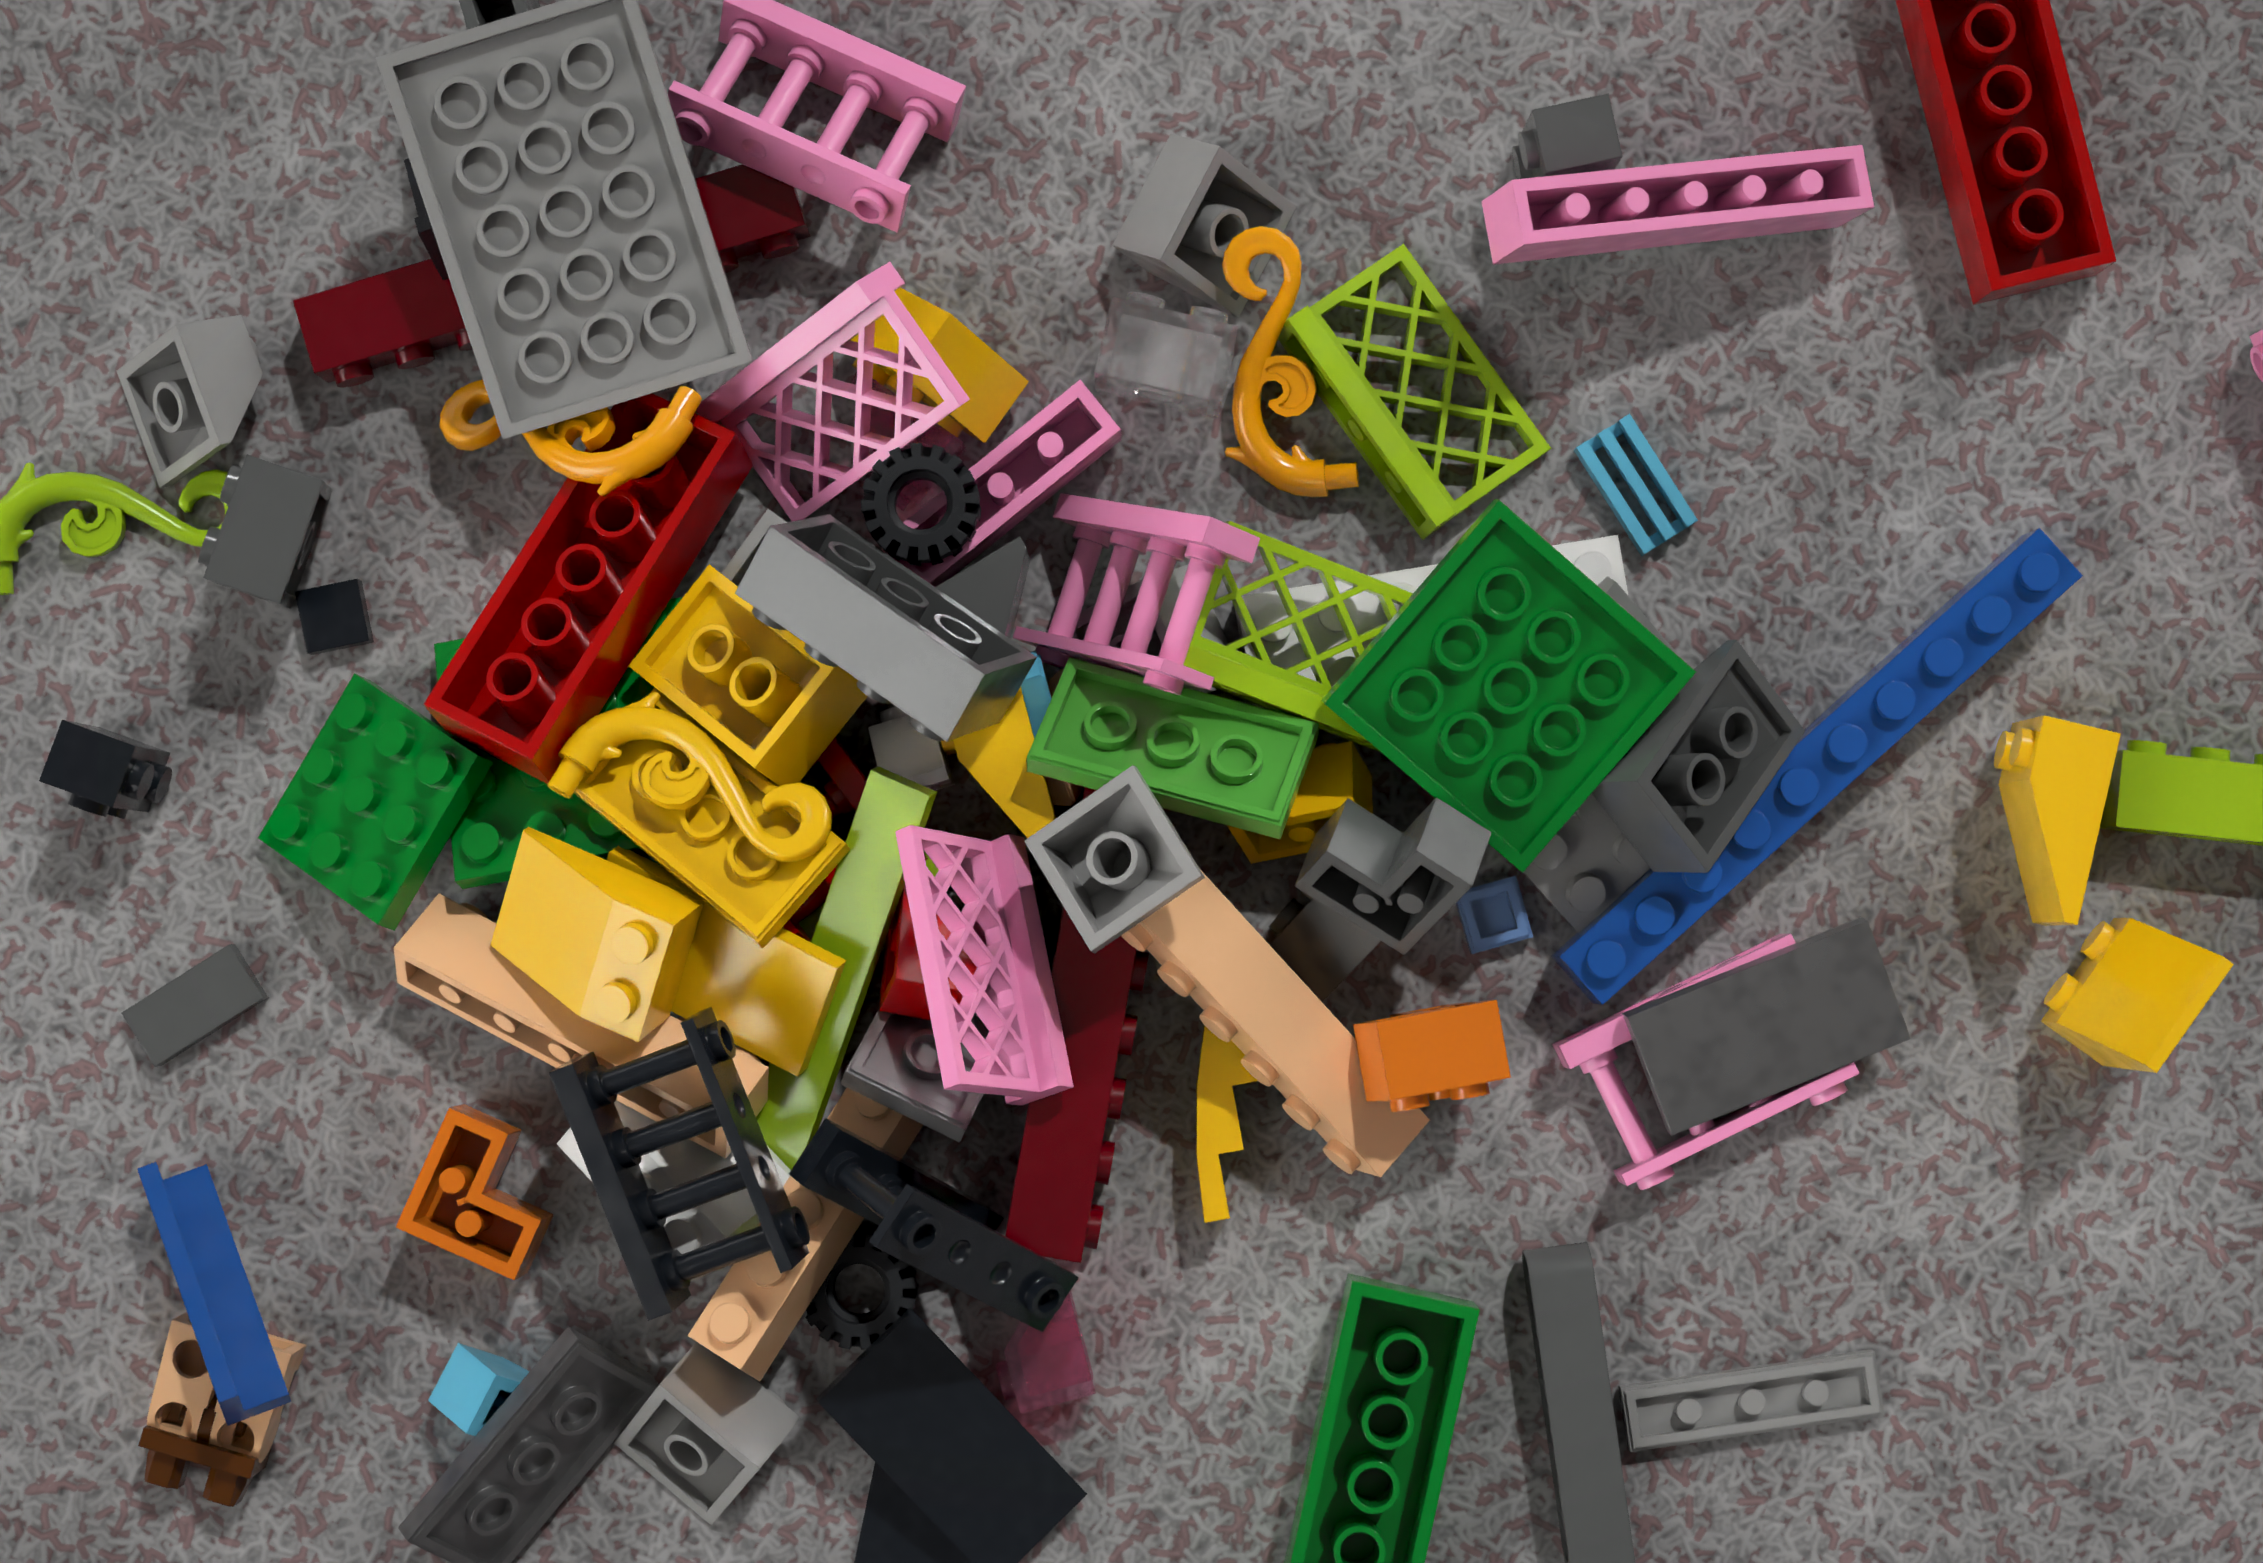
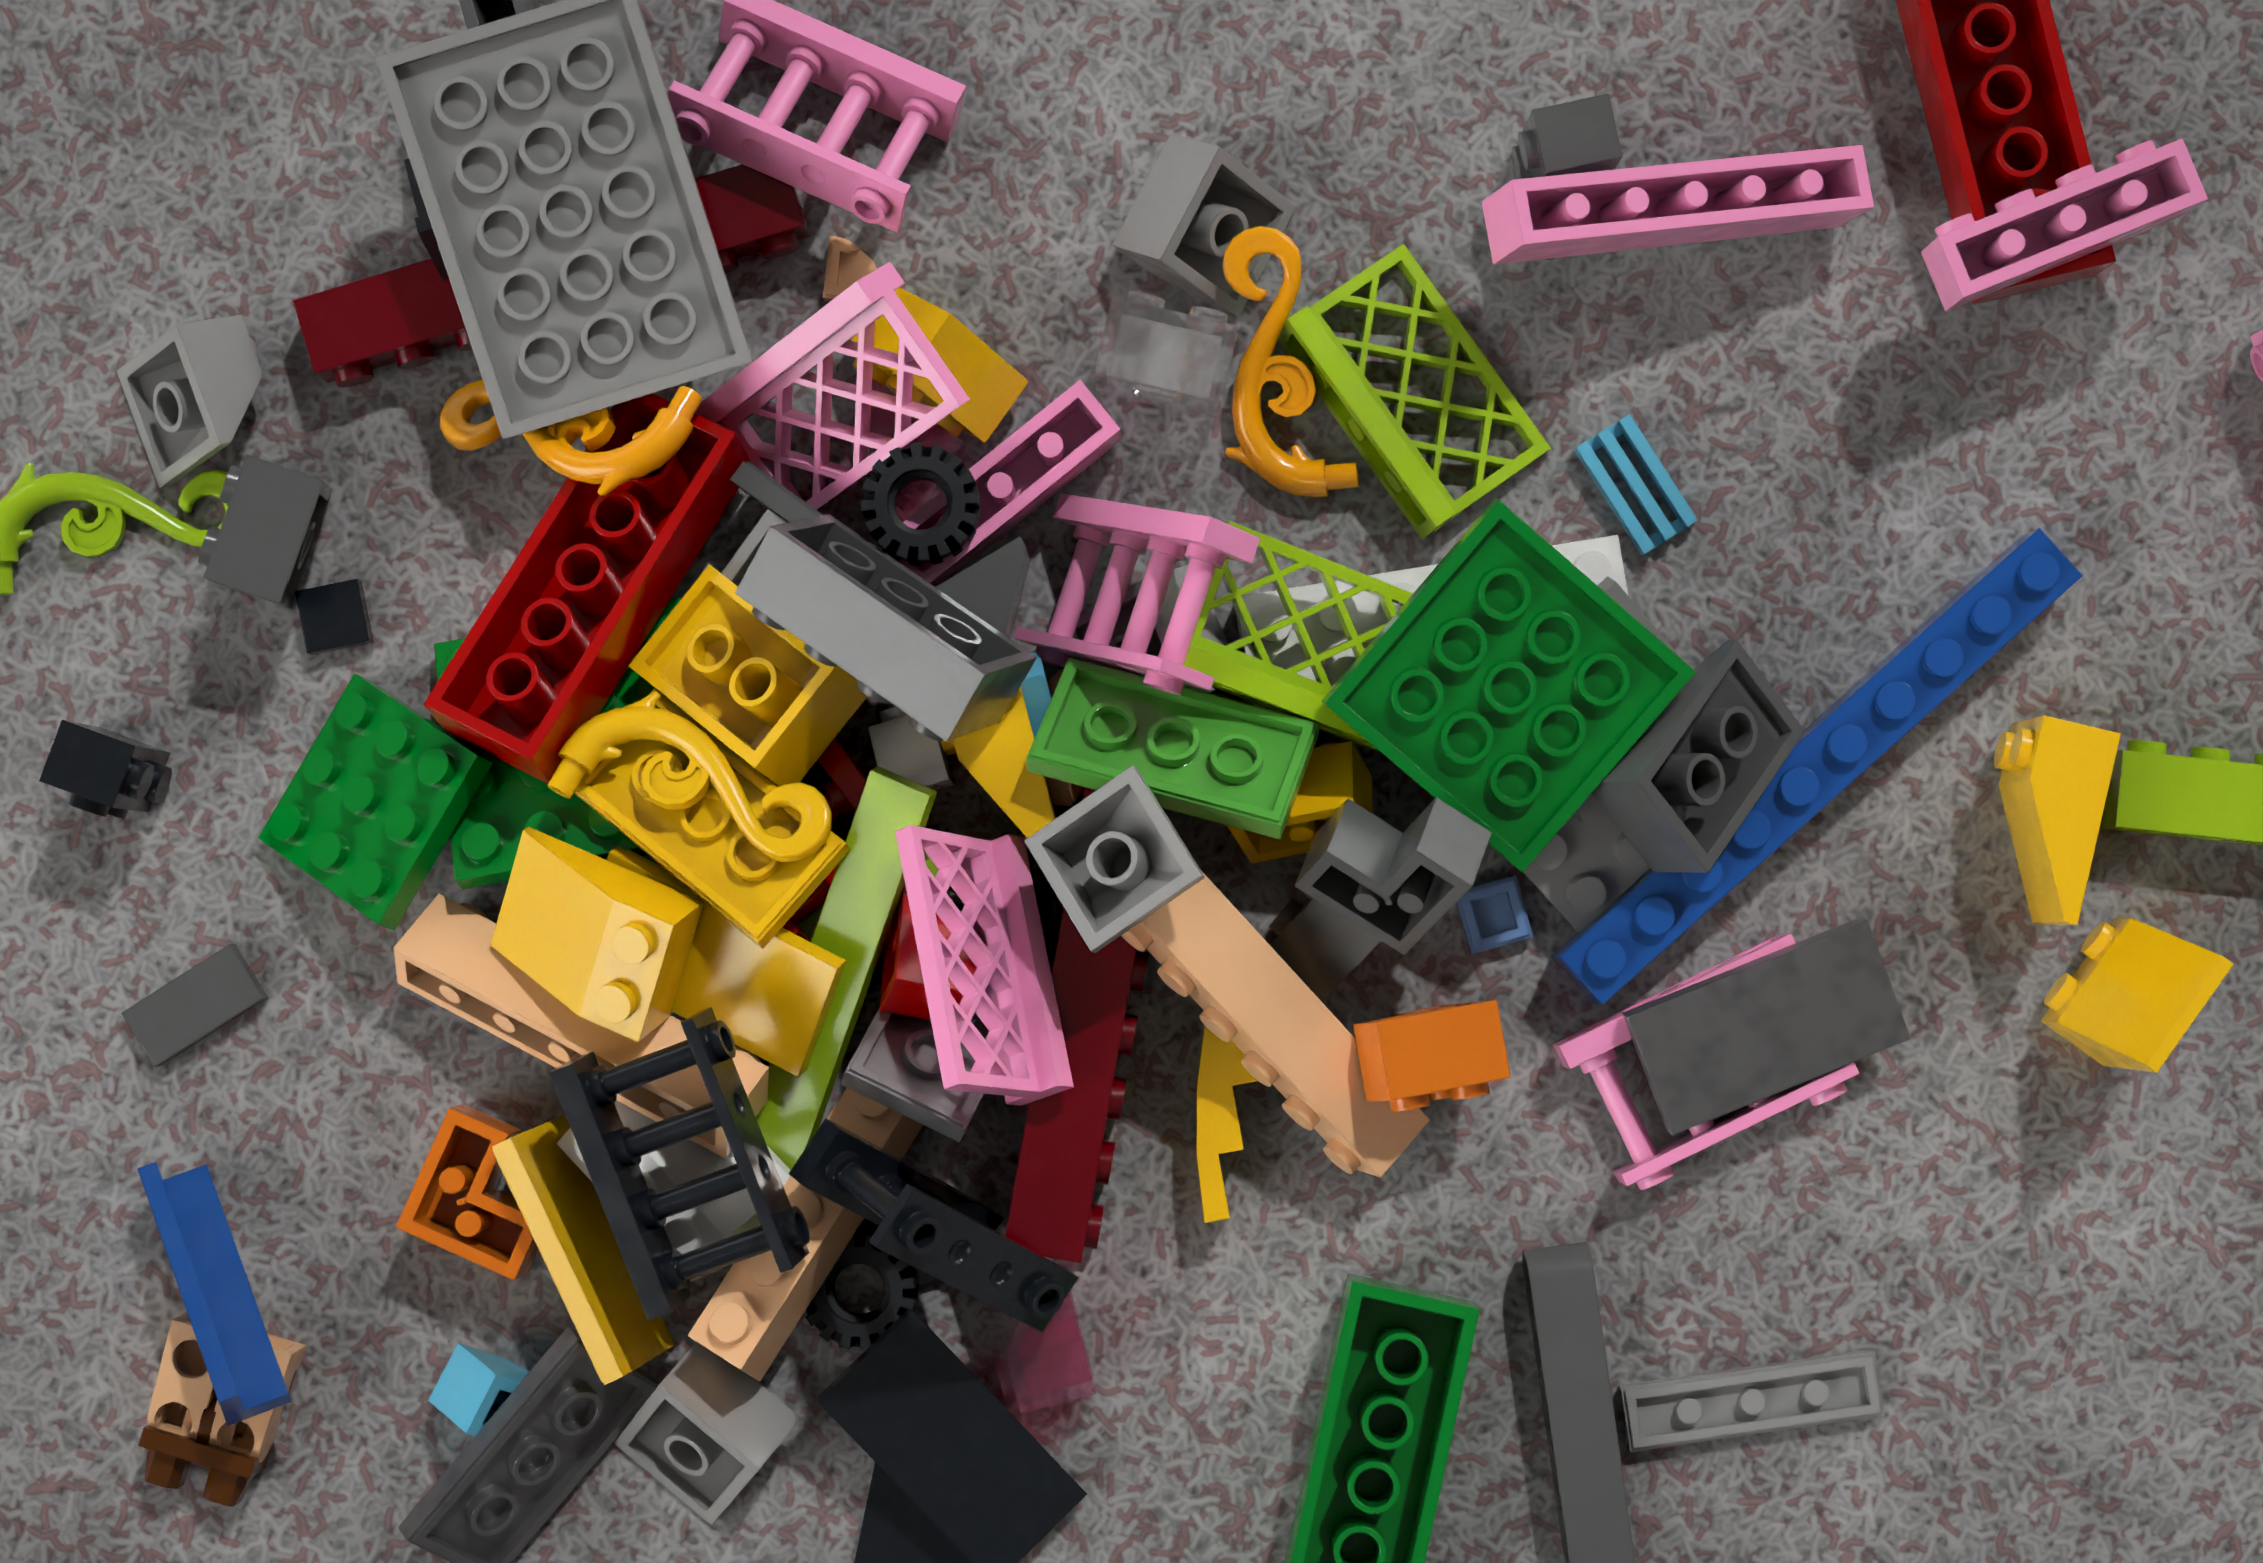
(580, 1251): none -> yellow tile
(771, 494): none -> dark grey tile
(844, 266): none -> light nougat tile
(2064, 224): none -> bright pink brick

